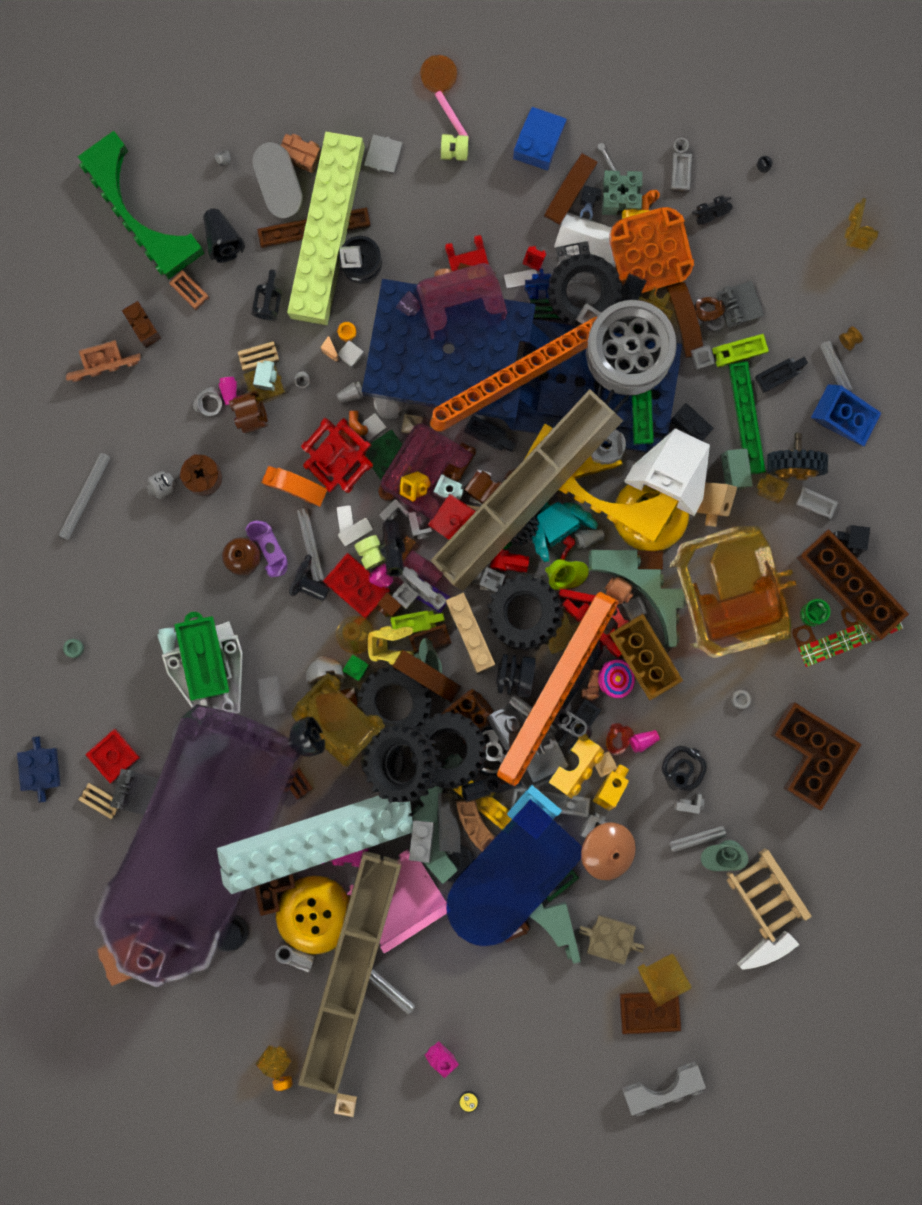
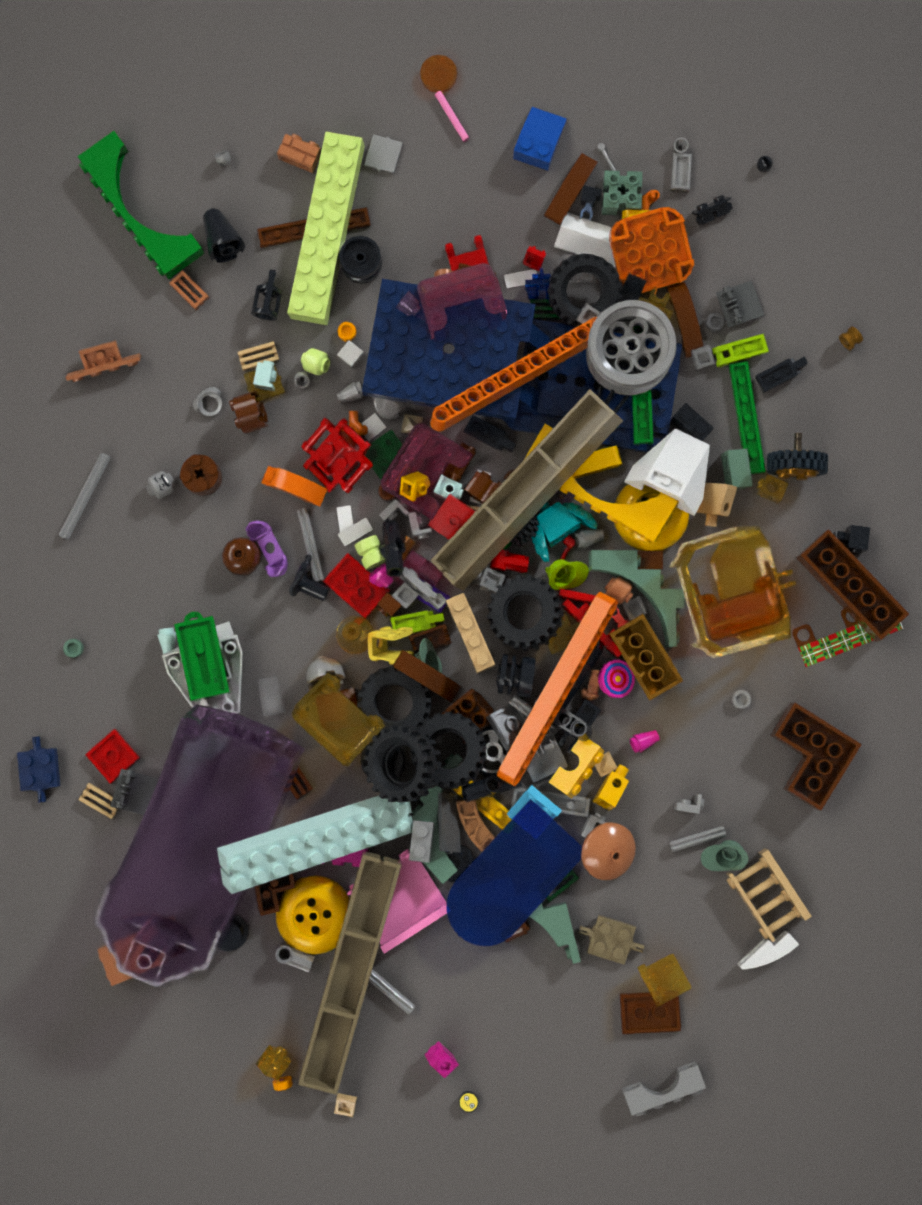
(141, 324): reddish brown piece -> none
(228, 388): dark pink cone -> none
(277, 180): light grey tile -> none
(306, 737): black cylinder -> none
(315, 361): none -> yellowish green head
(329, 350): light nougat slope -> none
(350, 256): light grey tile -> none
(356, 668): green brick -> none
(461, 147): yellowish green wheel -> none
(573, 249): sticker -> none
(614, 453): light grey plate -> none
(626, 733): clear red piece -> none
(679, 780): black piece -> none
(709, 316): reddish brown piece -> none
(815, 612): green wheel -> none
(816, 503): light grey tile -> none
(835, 365): light grey axle -> none
(846, 414): blue slope -> none
(859, 236): clear yellow bracket -> none

